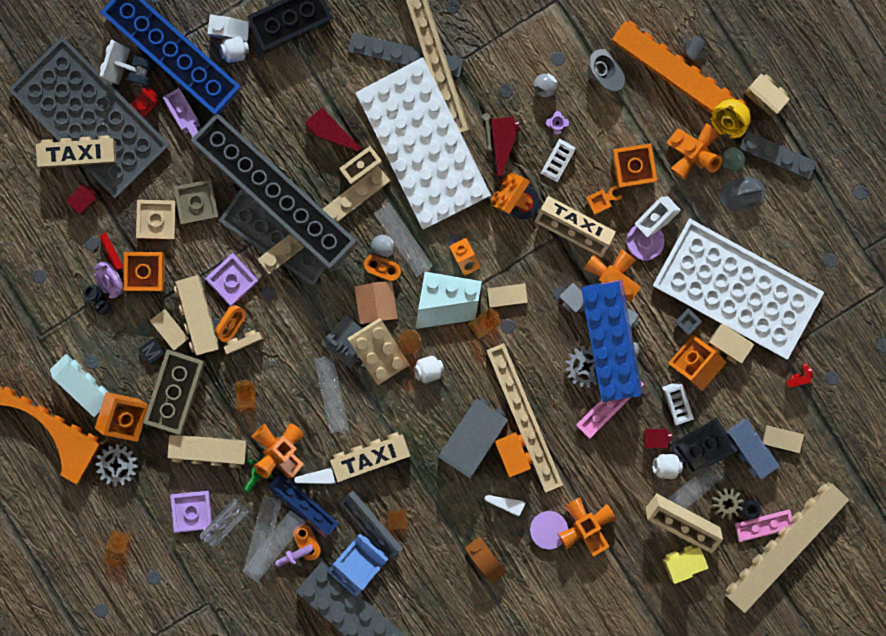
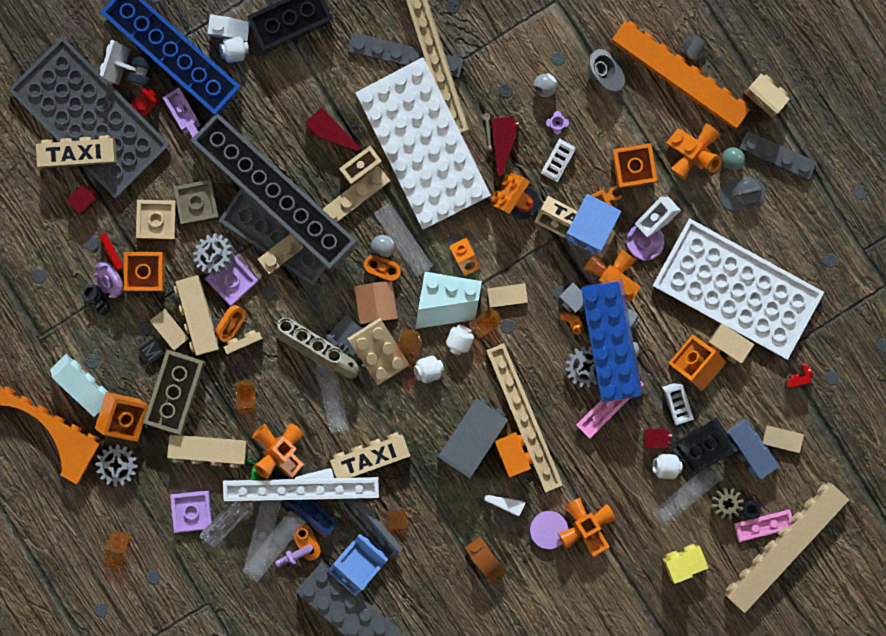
(214, 255): none -> light grey gear
(300, 489): none -> white plate
(314, 341): none -> dark tan piece
(460, 339): none -> white head
(574, 321): none -> orange arm
(592, 225): none -> medium blue panel
(684, 523): tan brick -> none
(688, 321): dark grey plate -> none
(731, 118): yellow cylinder -> none

